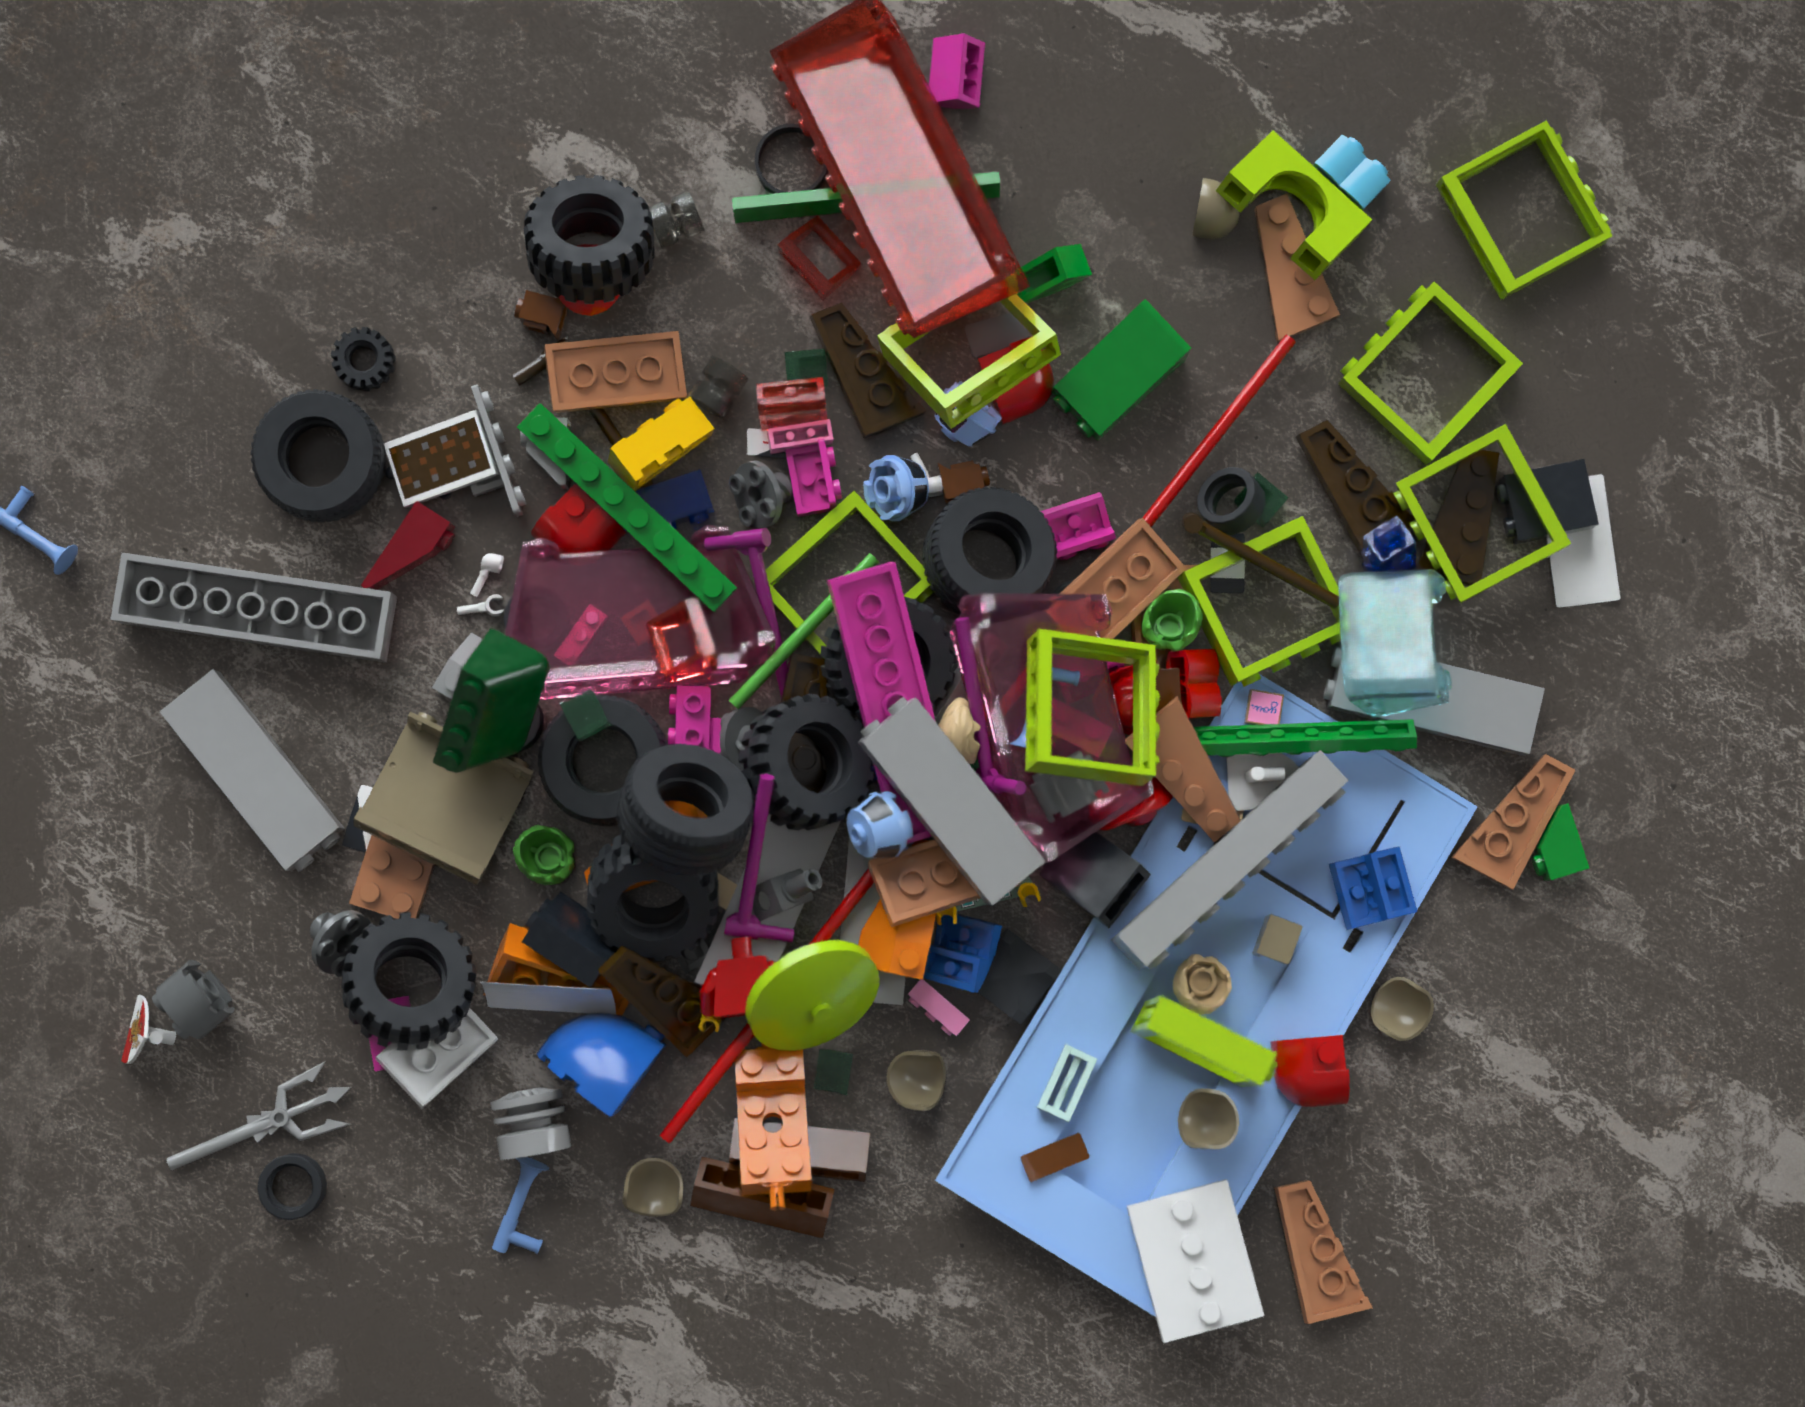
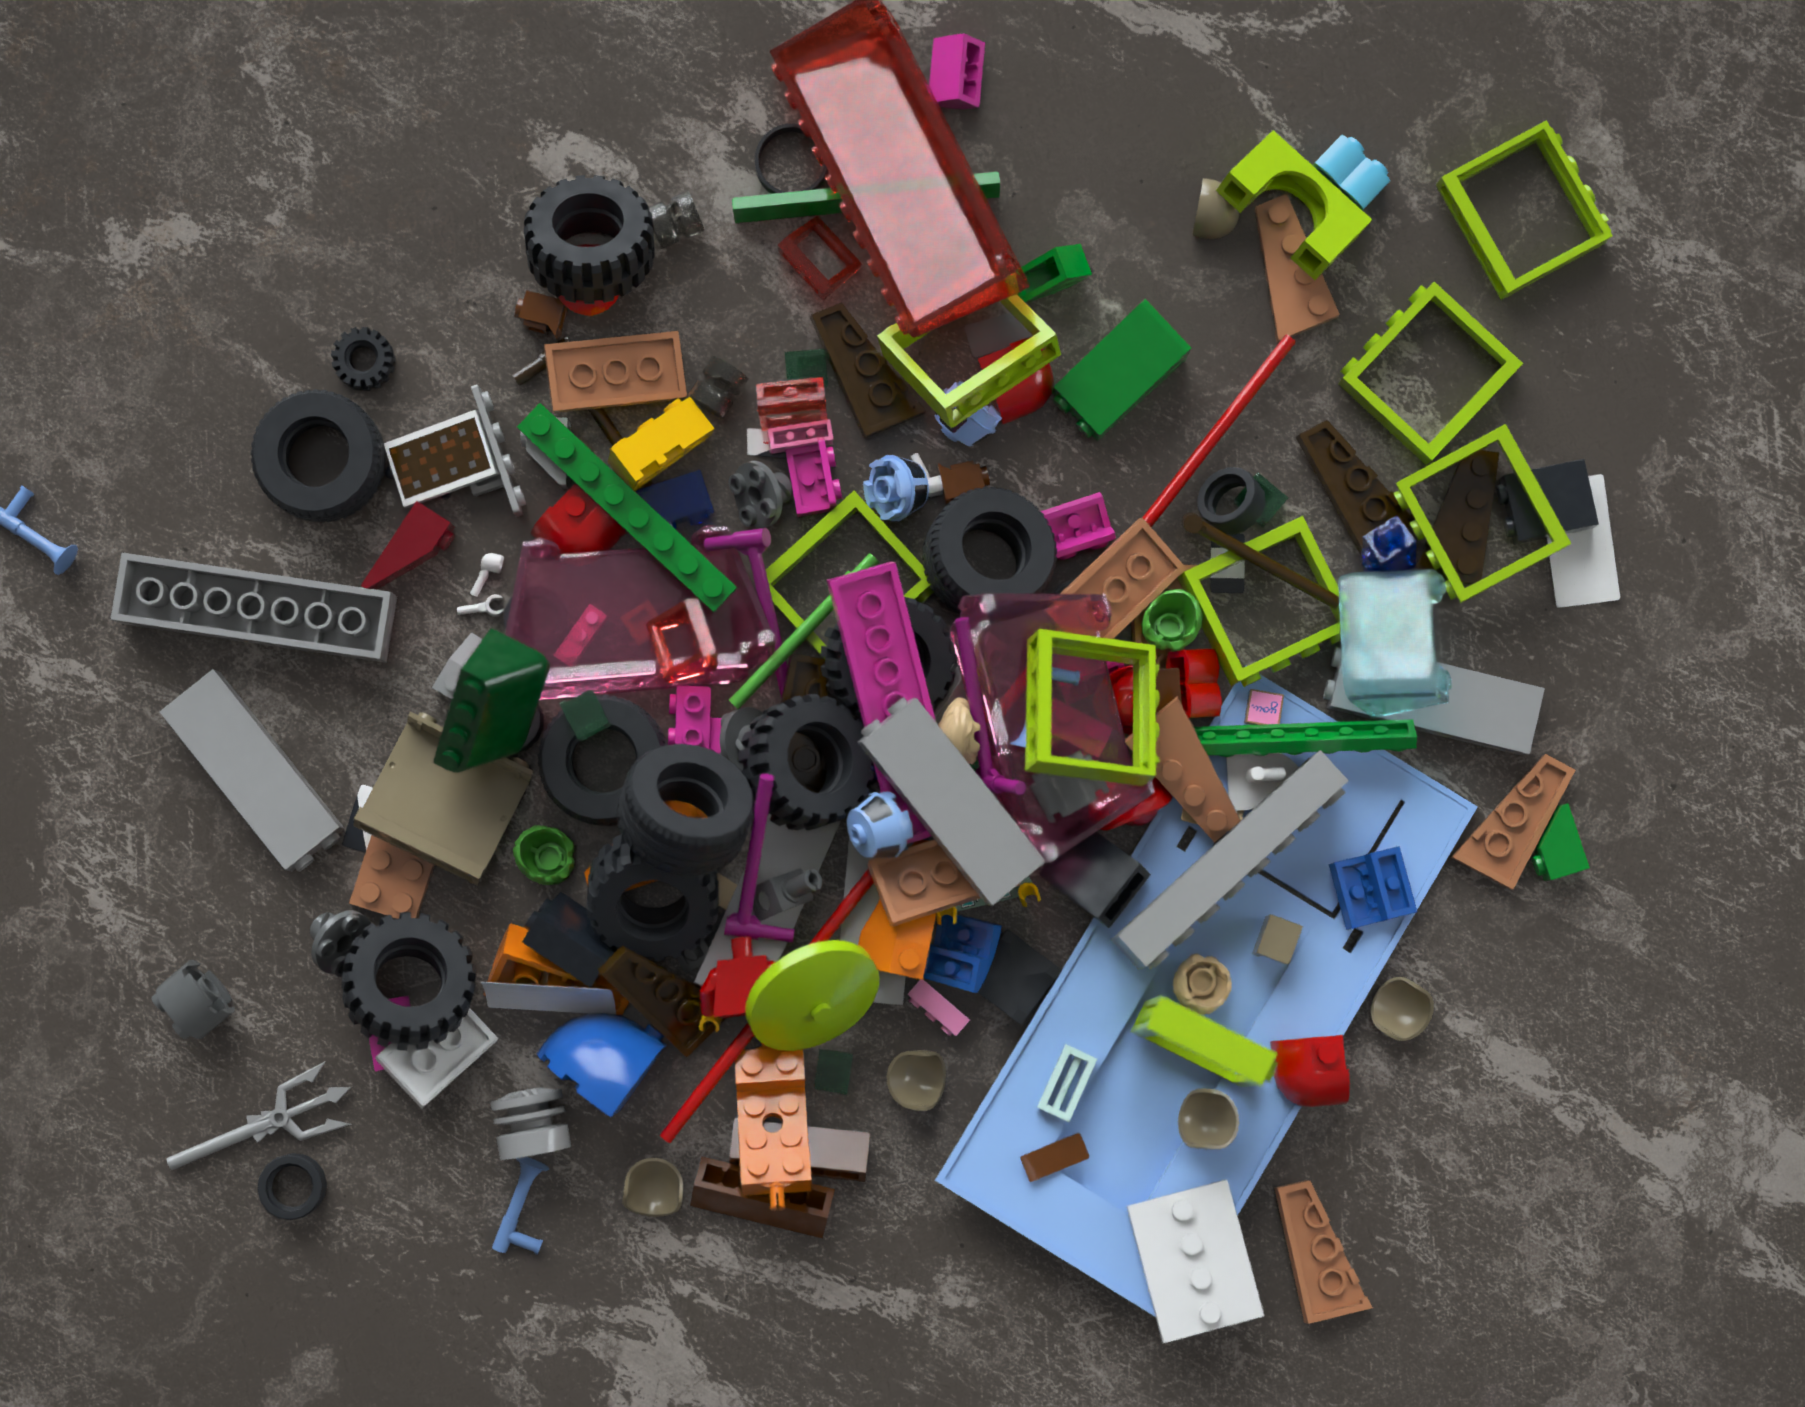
(140, 1032): shield -> none

